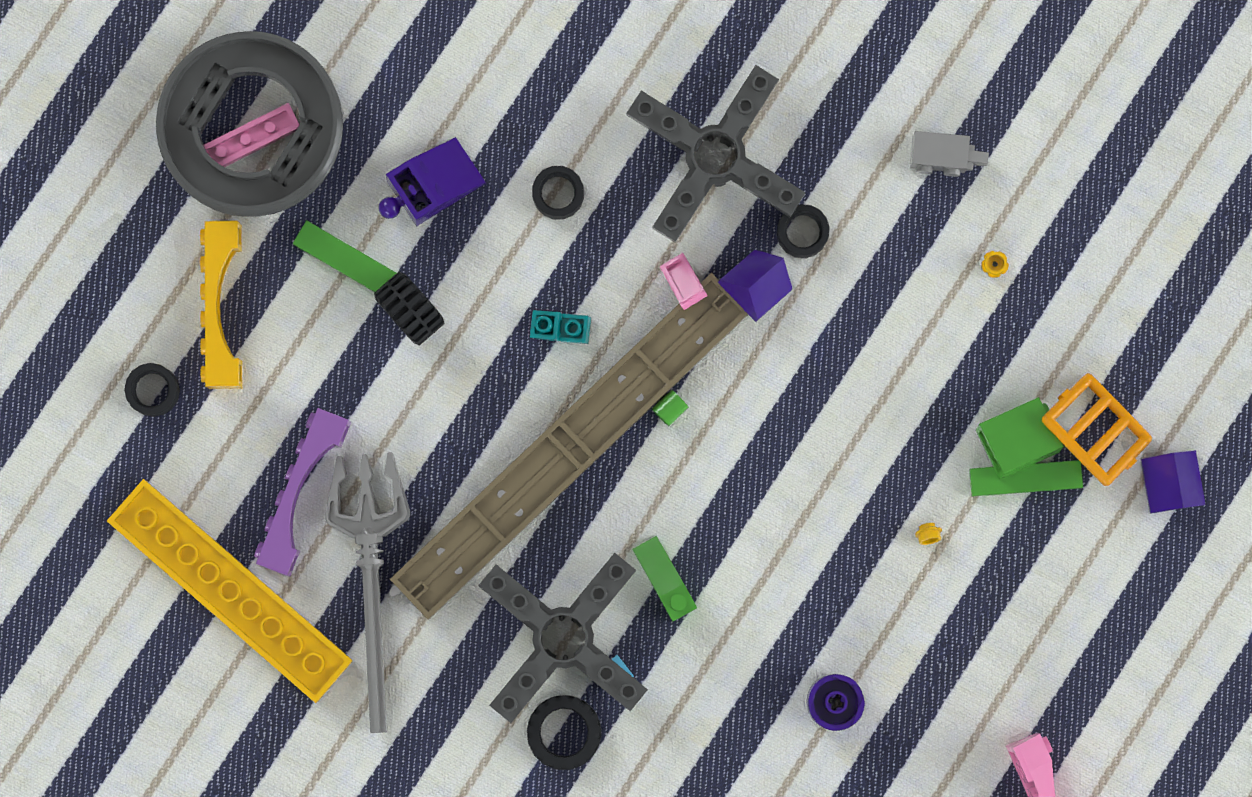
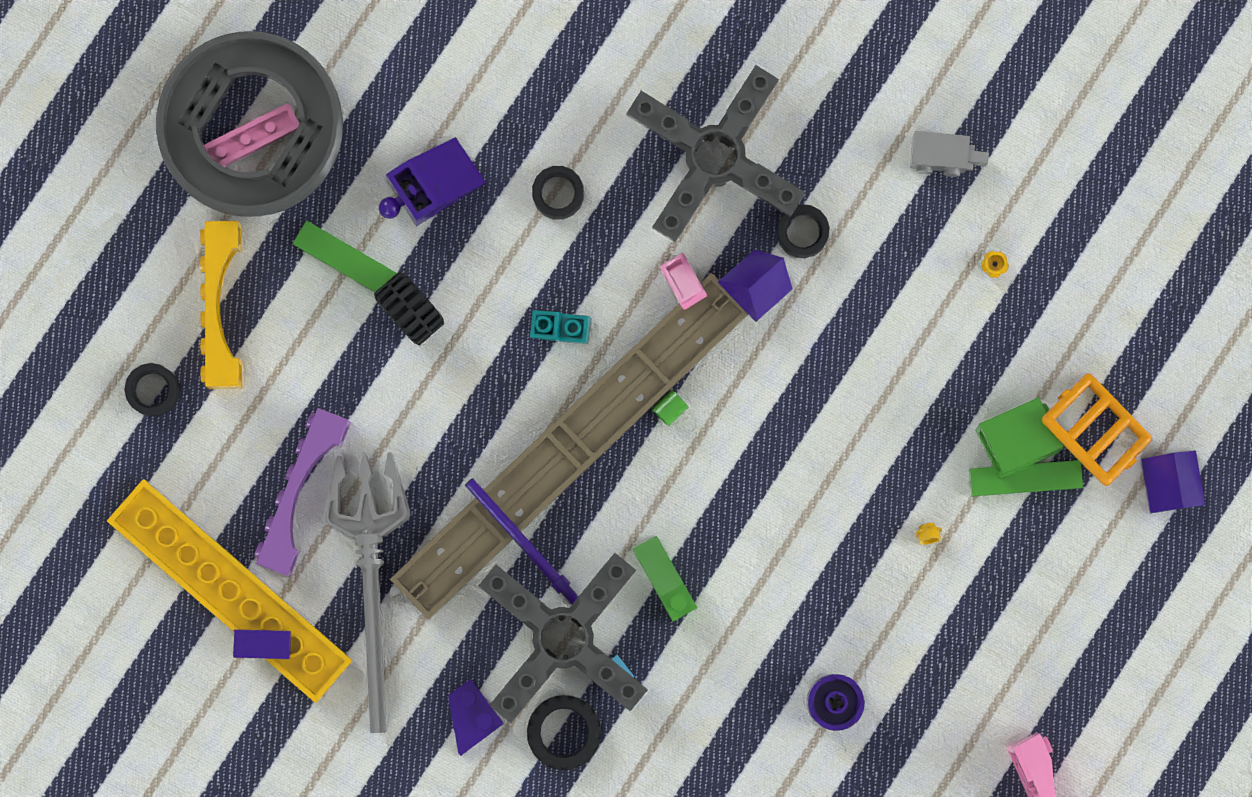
(262, 644): none -> dark purple tile
(471, 716): none -> dark purple wing
(559, 582): none -> dark purple bar

